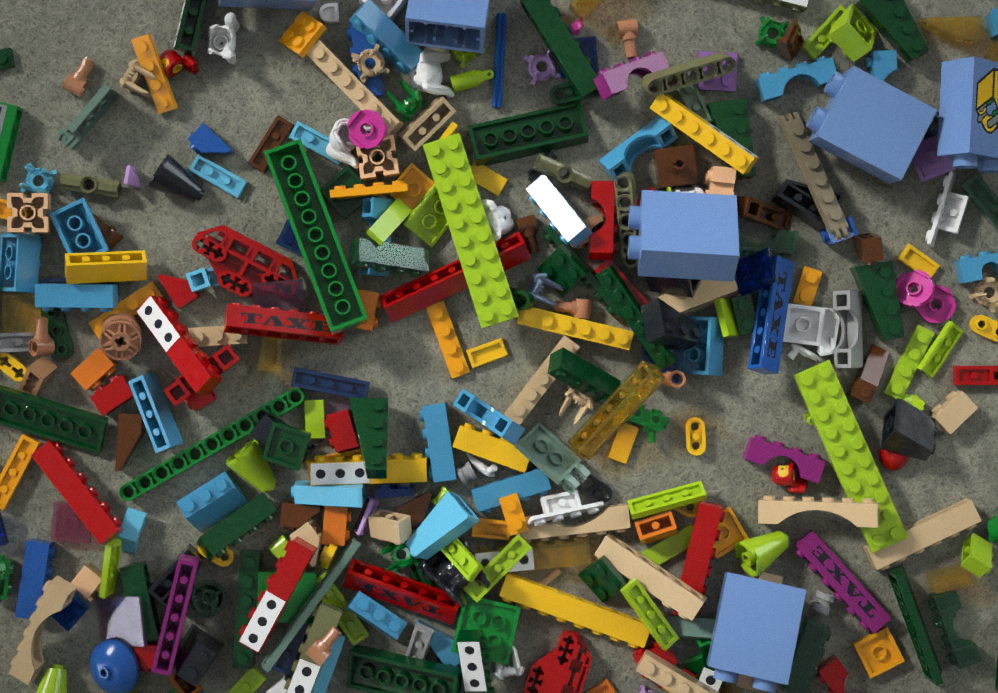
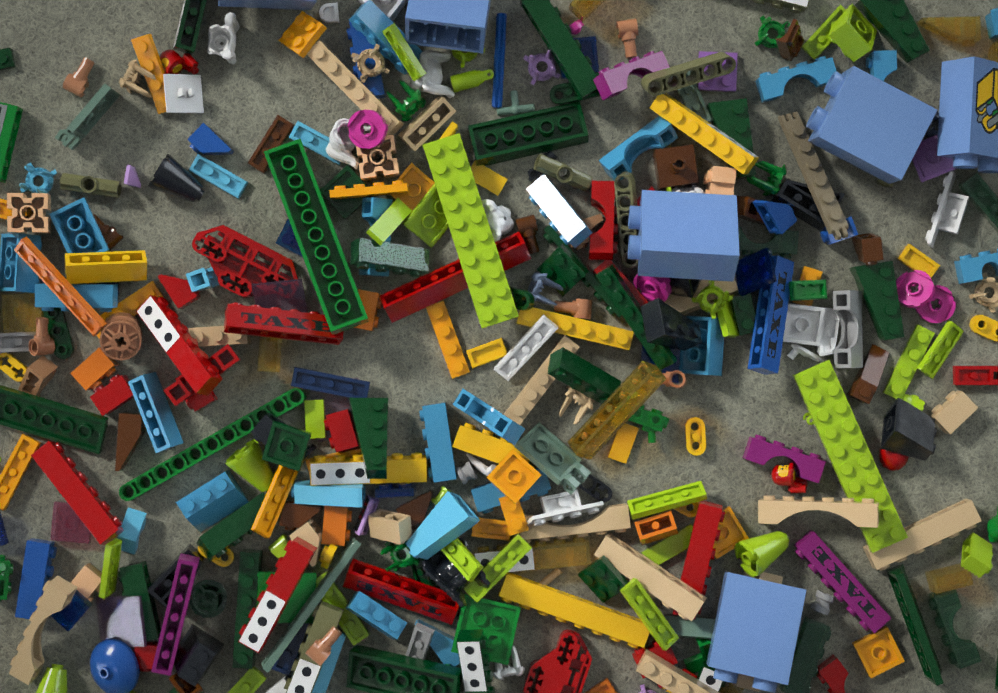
(60, 286): none -> orange tile
(183, 93): none -> white piece
(274, 501): none -> light orange plate
(404, 52): none -> lime tile
(513, 476): none -> light orange plate
(515, 108): none -> sand green piece
(526, 347): none -> white tile
(653, 287): none -> dark pink plate
(722, 296): none -> lime piece
(769, 186): none -> green piece
(776, 216): none -> blue slope
(808, 290): none -> green plate

